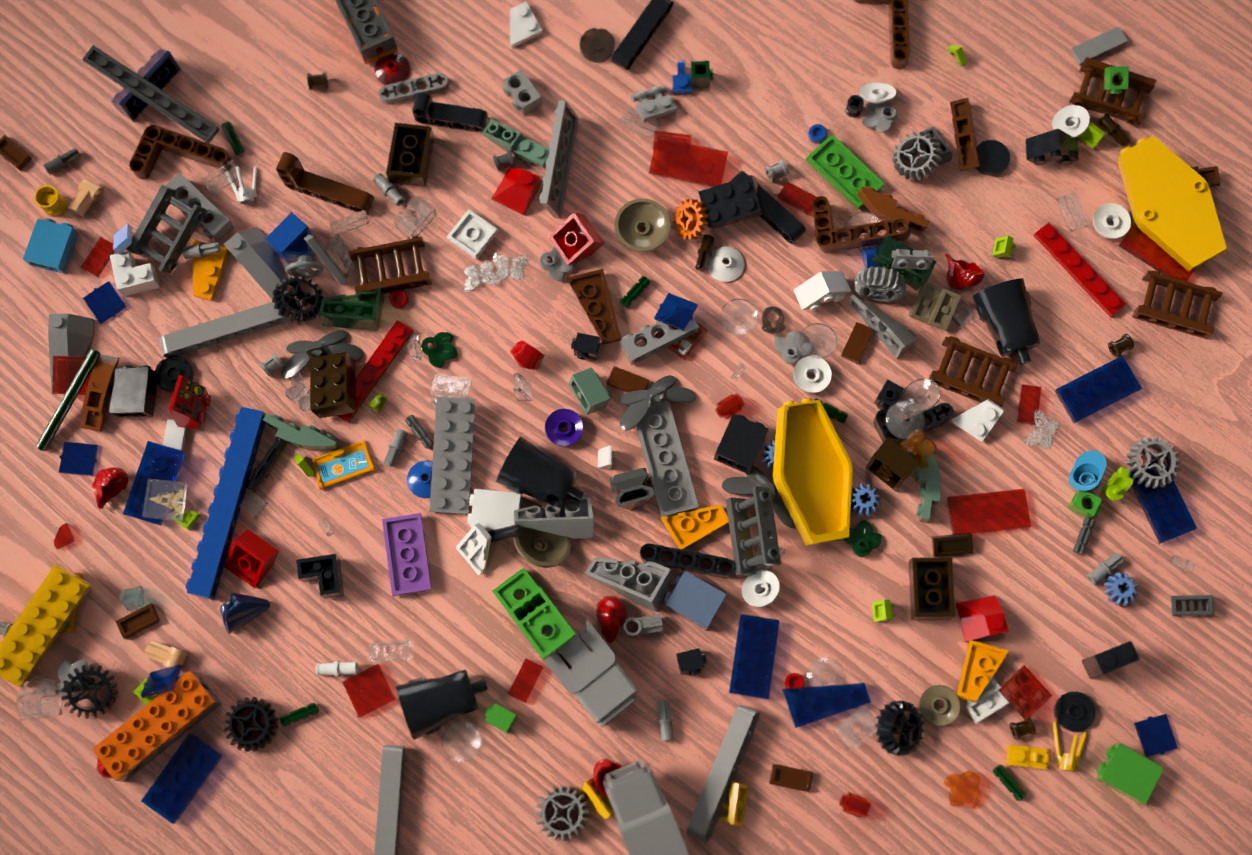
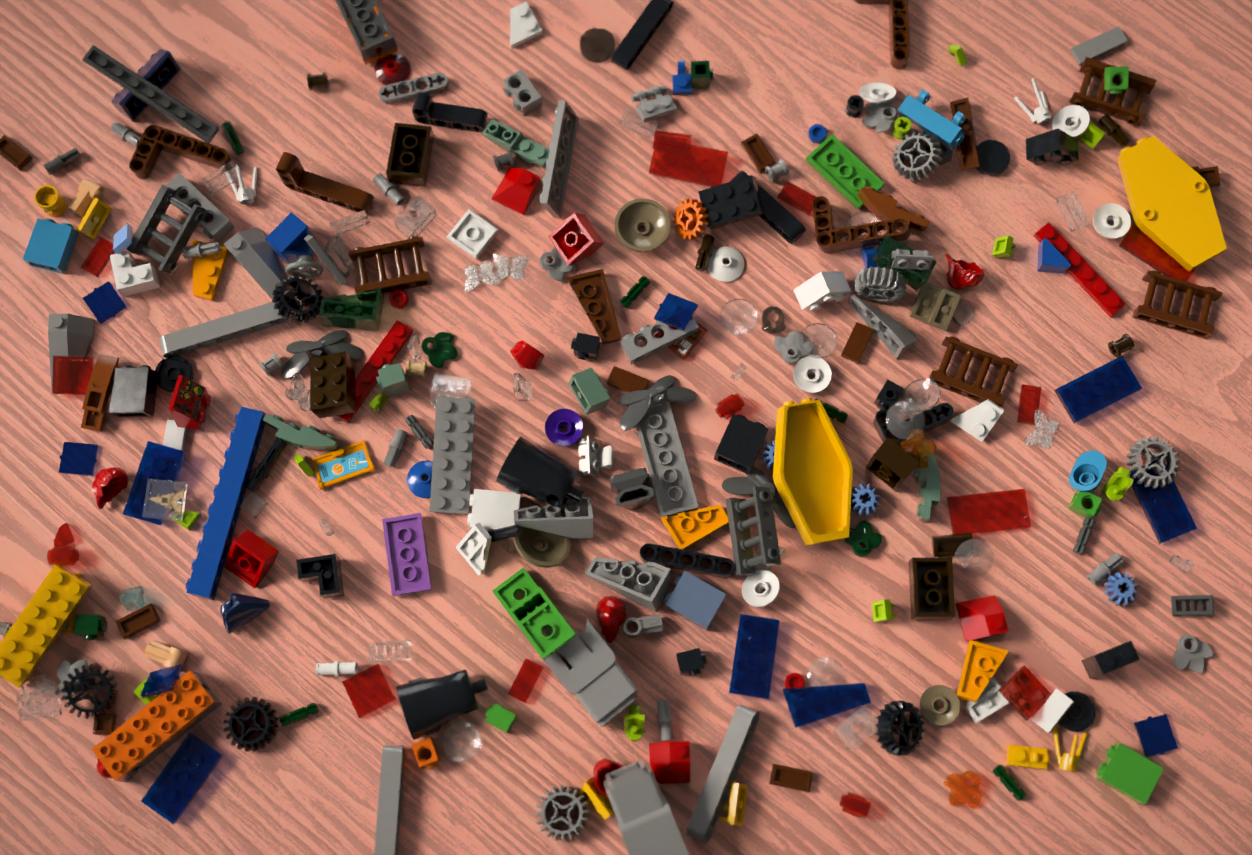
(63, 555): none -> clear red brick
(68, 400): dark green axle -> none
(90, 626): none -> dark green brick
(94, 218): none -> yellow plate
(104, 724): none -> reddish brown tile
(126, 133): none -> light grey axle
(393, 380): none -> sand green brick
(416, 368): none -> tan bush
(419, 747): none -> orange brick
(589, 448): none -> light grey hinge
(634, 723): none -> lime hips
(670, 761): none -> red slope
(758, 152): none -> reddish brown tile
(901, 128): none -> lime bush
(932, 122): none -> dark azure brick
(965, 554): none -> clear dish
(1009, 318): black torso -> none
(1022, 728): dark brown bush -> none
(1041, 113): none -> white plant
(1051, 259): none -> blue slope
(1052, 710): none -> white tile
(1191, 657): none -> light grey plate

